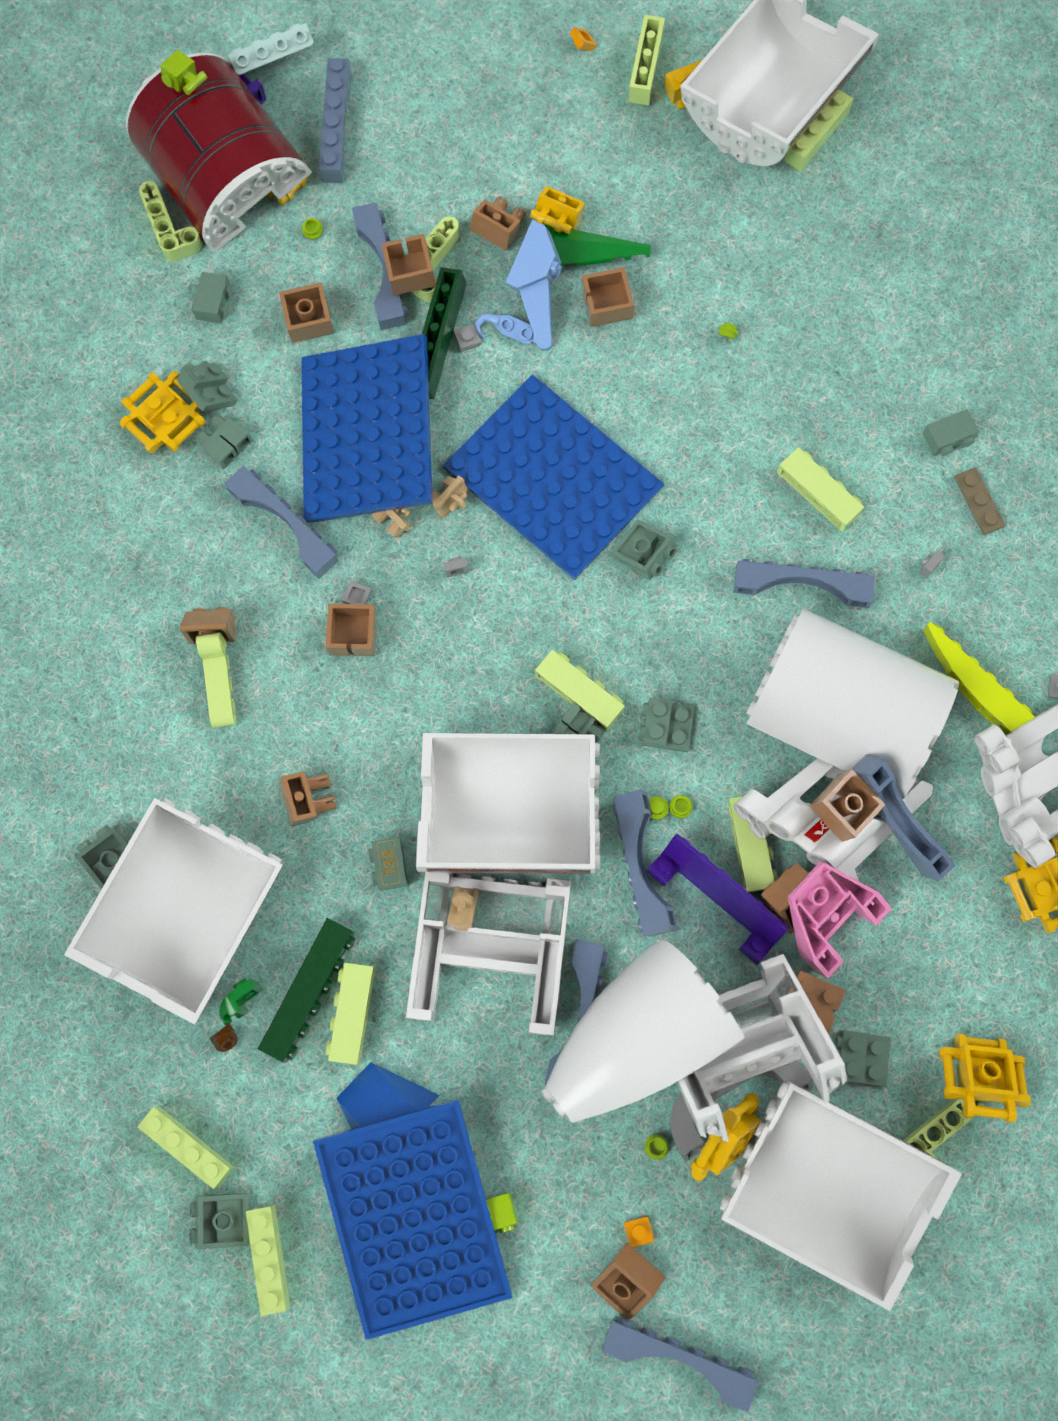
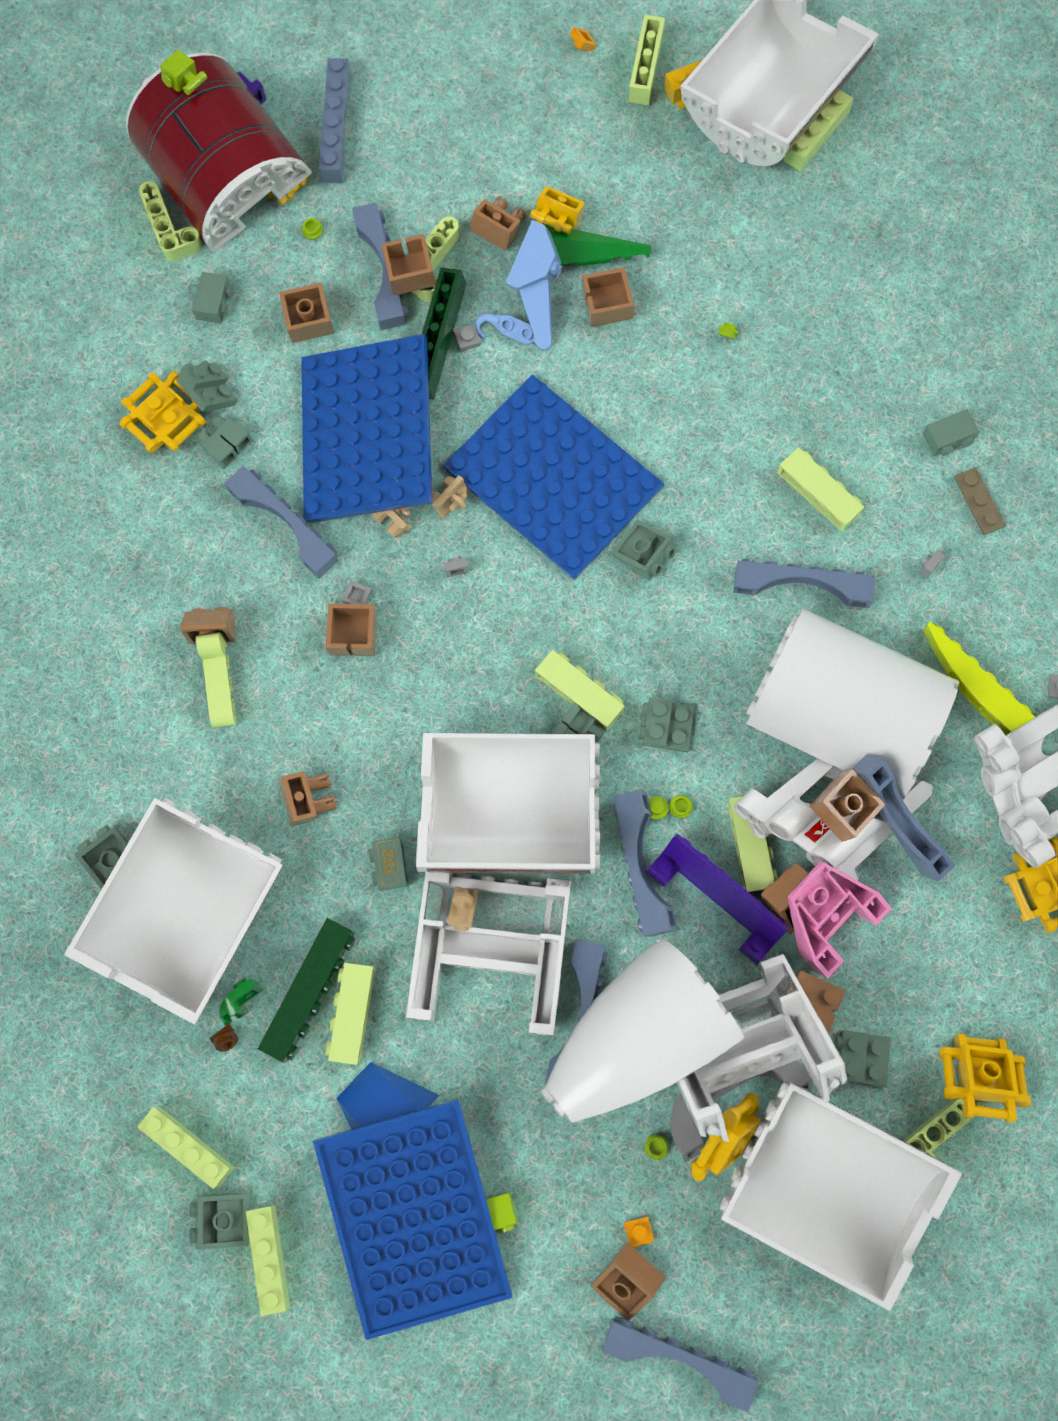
(271, 49): light aqua bracket -> none

